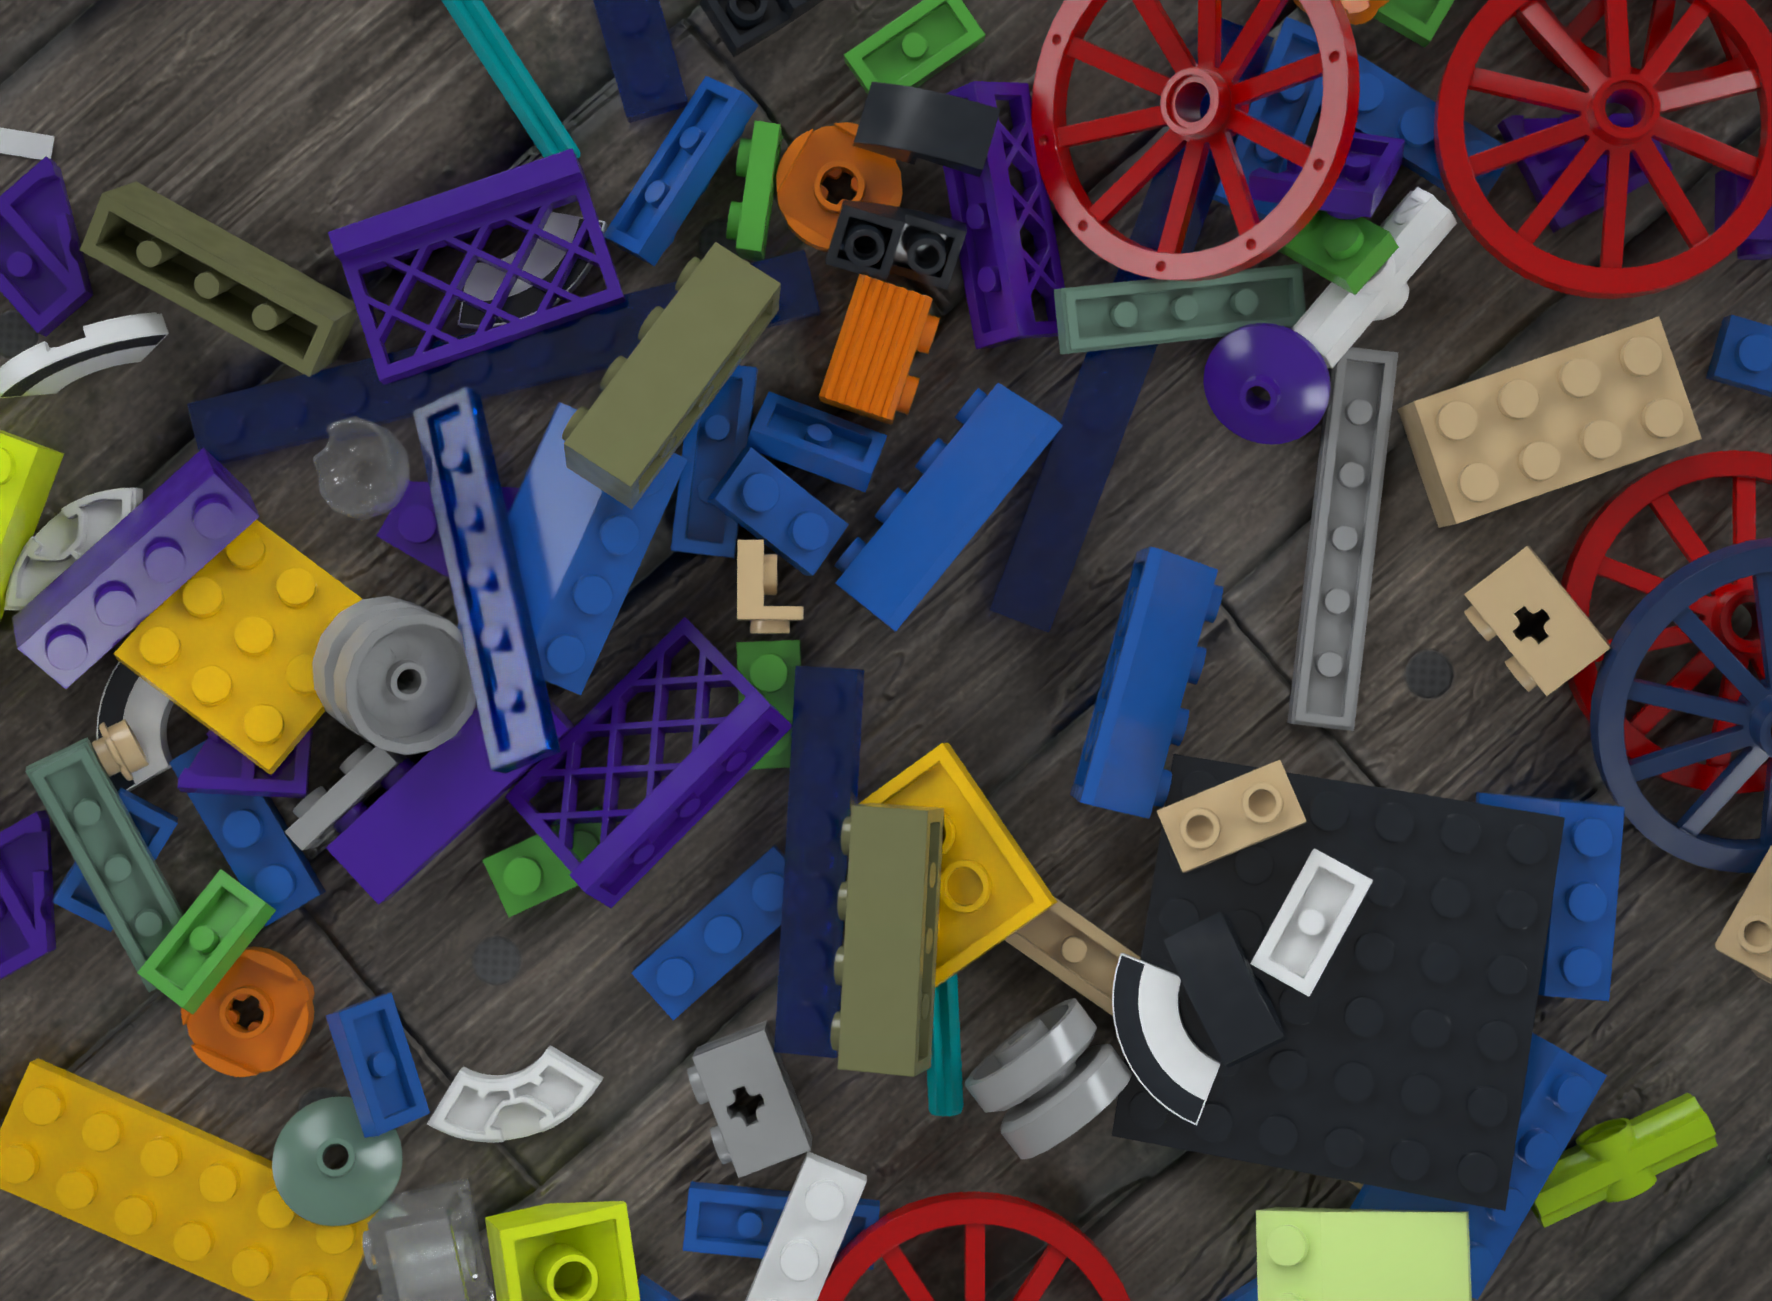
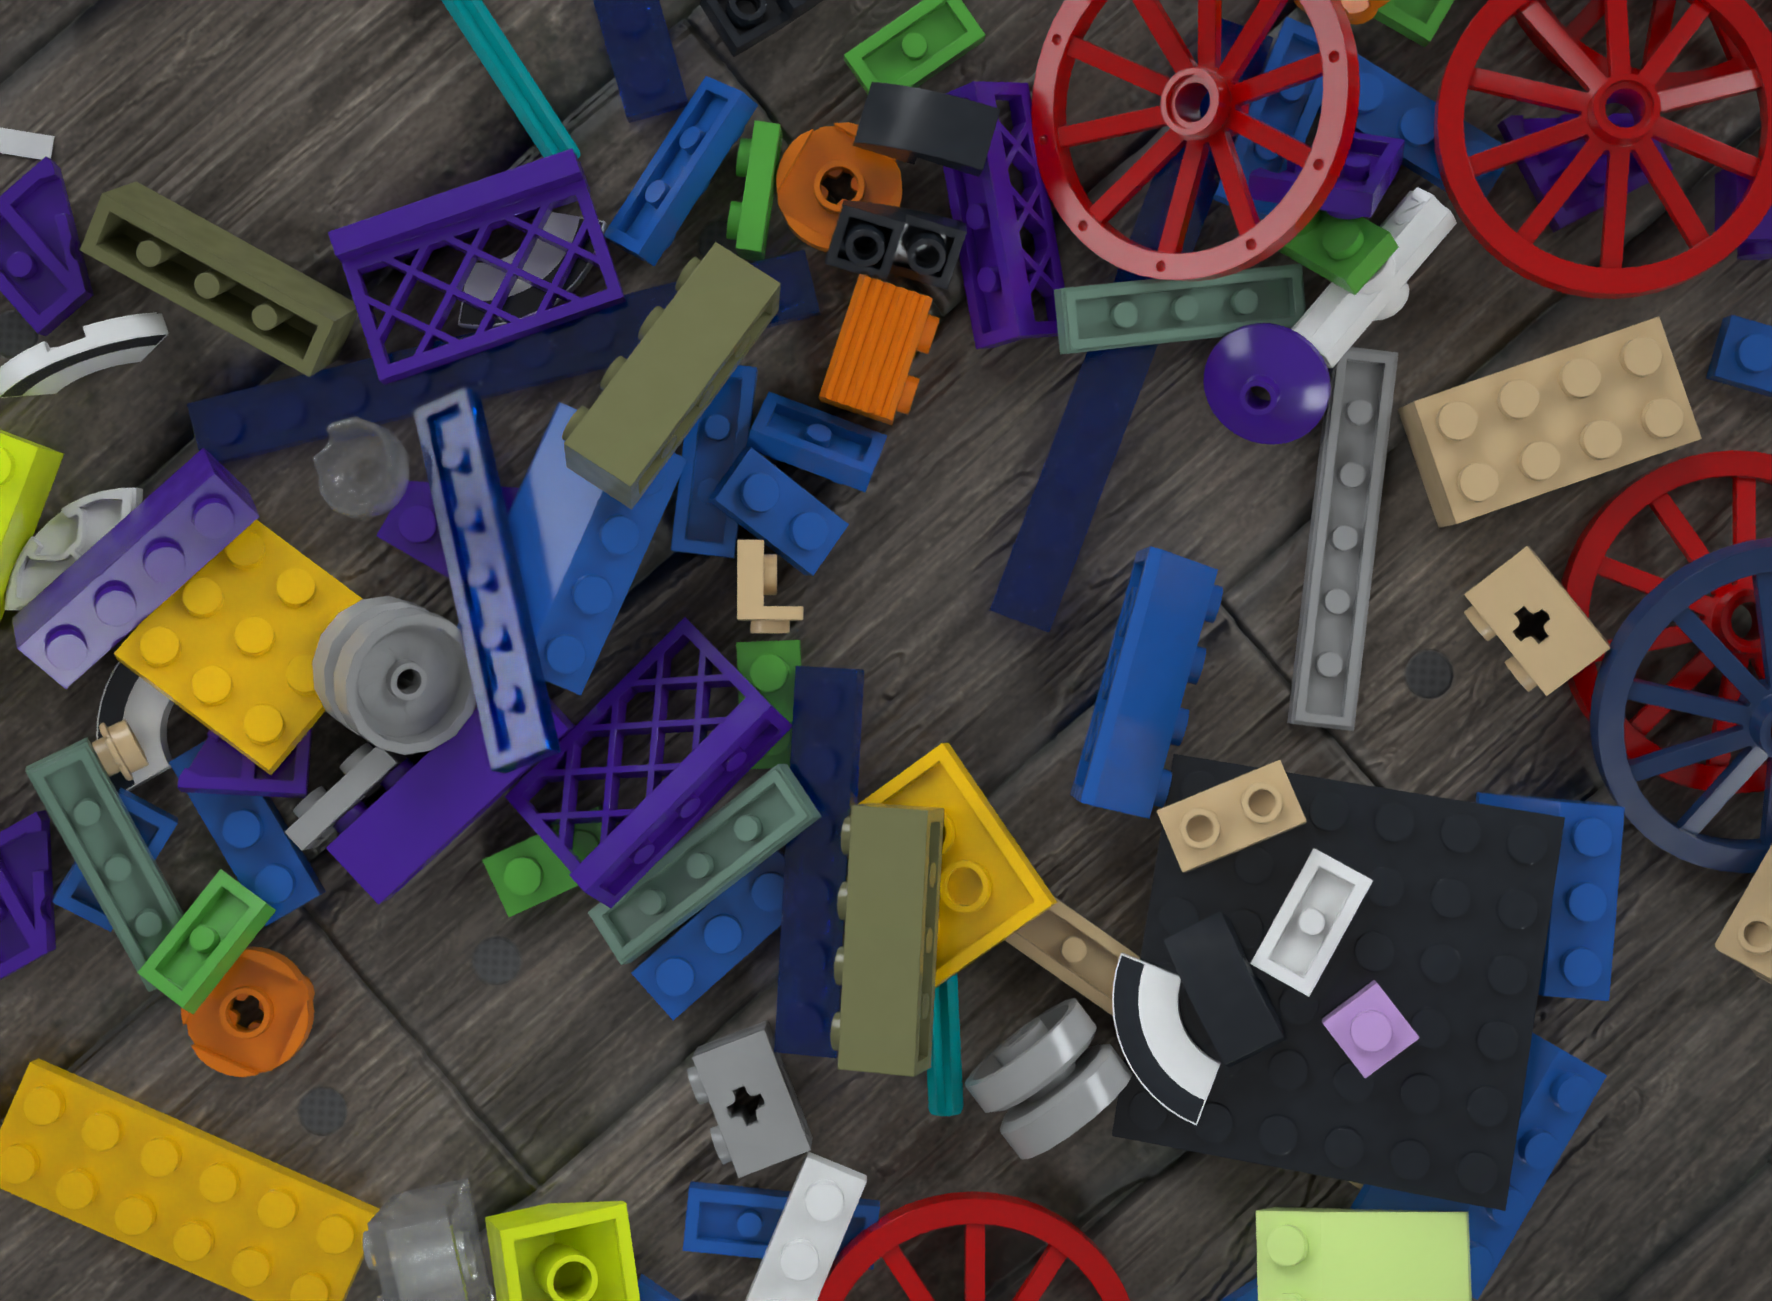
(341, 1194): sand green dish -> none
(377, 1065): blue plate -> none
(516, 1103): white tile -> none
(707, 863): none -> sand green tile
(947, 504): blue slope -> none
(1369, 1029): none -> lavender brick
(1623, 1157): lime piece -> none

